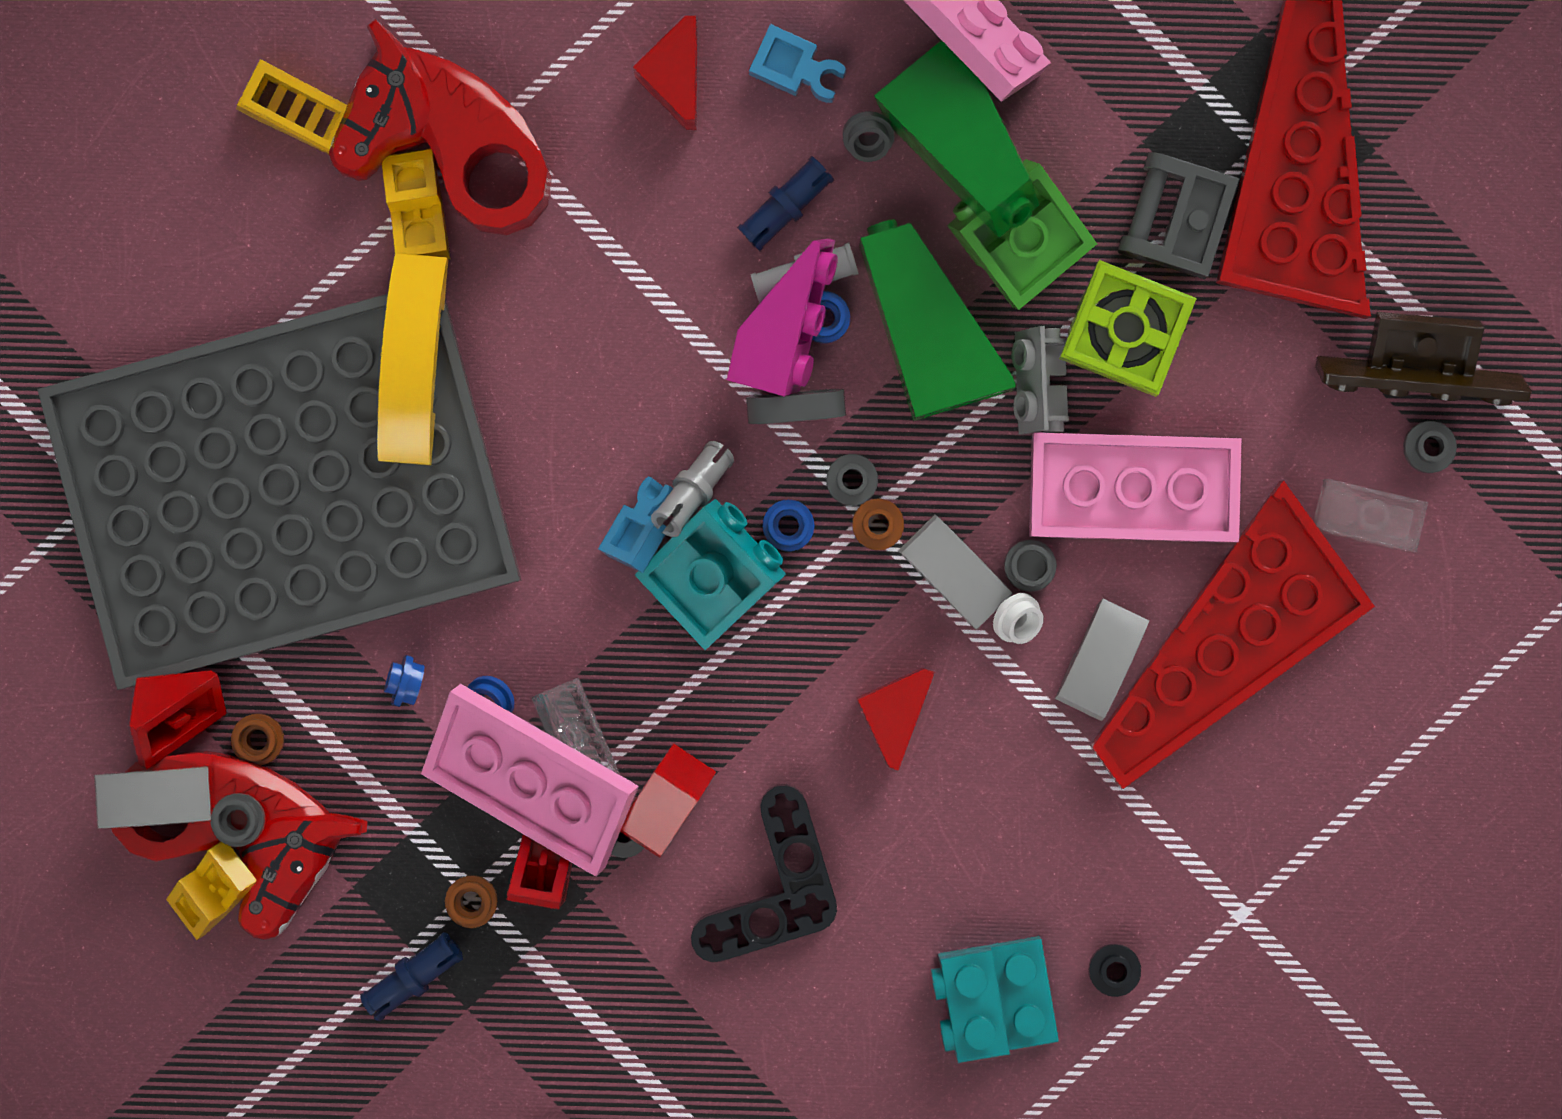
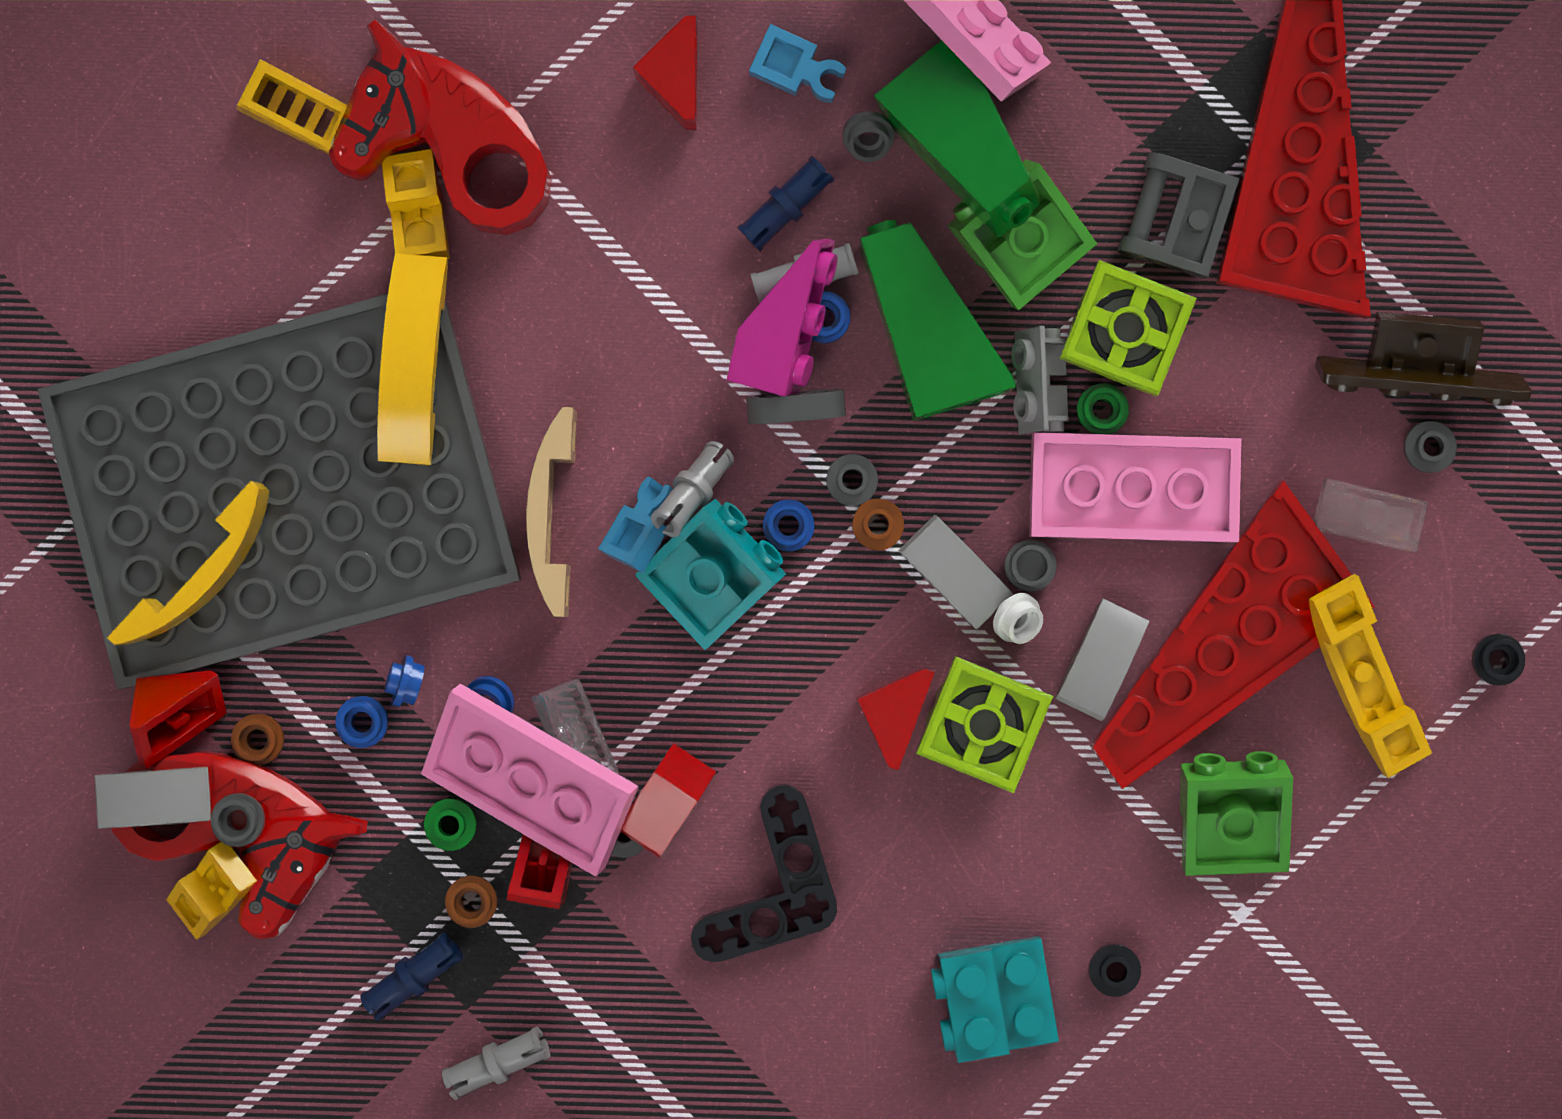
(242, 520): none -> yellow slope
(346, 727): none -> blue plate
(466, 820): none -> green plate
(496, 1063): none -> light grey pin
(557, 446): none -> tan slope
(983, 724): none -> lime piece
(1116, 401): none -> green plate
(1236, 814): none -> bright green plate
(1363, 677): none -> yellow slope
(1513, 663): none -> black plate

